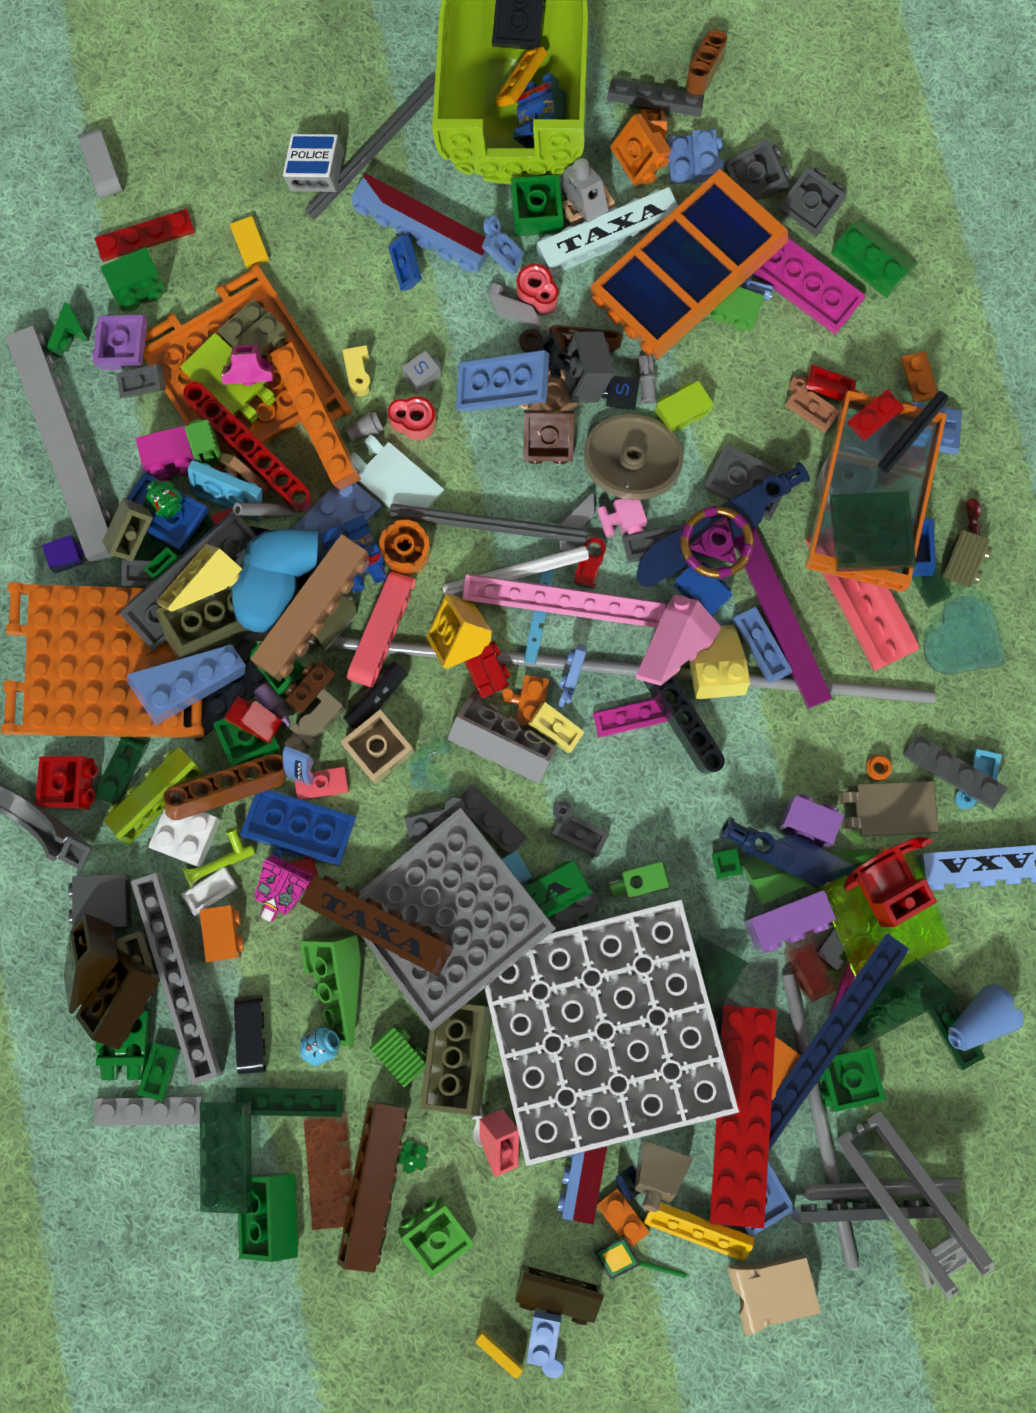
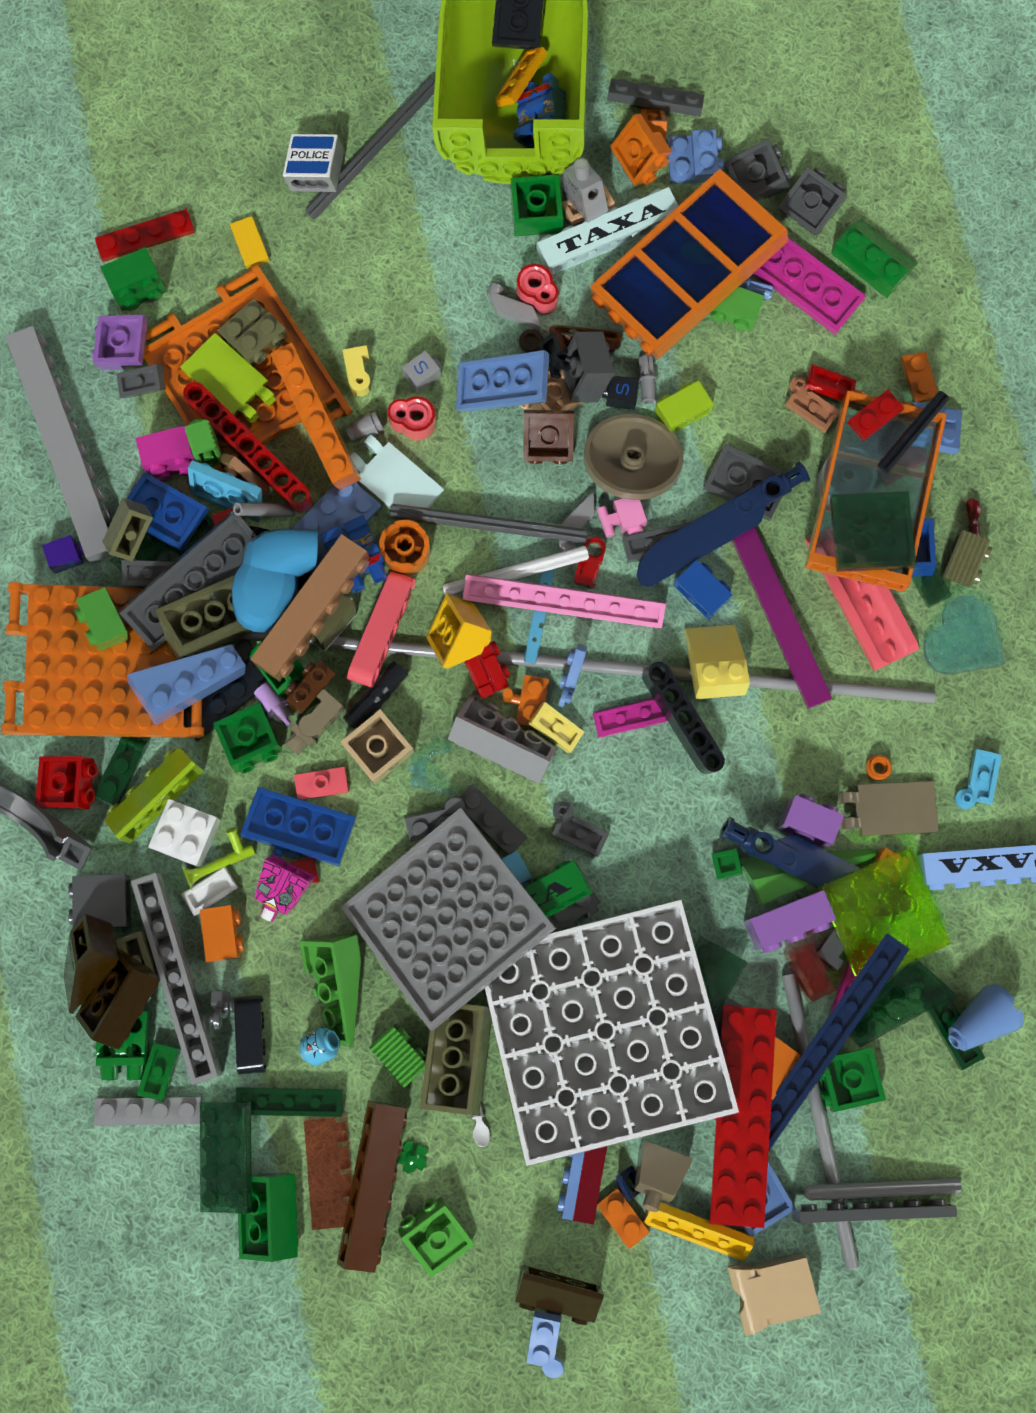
(66, 326): green slope -> none
(99, 163): light grey beam -> none
(101, 619): none -> bright green brick
(160, 563): green piece -> none
(163, 498): green head -> none
(204, 575): light yellow slope -> none
(217, 795): dark orange beam -> none
(223, 1006): none -> dark grey hinge
(247, 366): dark pink brick -> none
(253, 719): red slope -> none
(298, 766): medium blue slope -> none
(376, 925): reddish brown brick -> none
(404, 262): blue plate -> none
(420, 222): brick -> none
(499, 1354): yellow tile -> none
(500, 246): medium blue hinge -> none
(500, 1142): coral slope -> none
(619, 1258): piece -> none
(653, 876): bright green torso -> none
(678, 638): bright pink wedge -> none
(706, 62): dark orange beam -> none
(717, 542): magenta piece -> none
(762, 645): medium blue plate -> none
(891, 884): red piece -> none
(950, 1255): light grey piece -> none
(955, 772): dark grey plate -> none

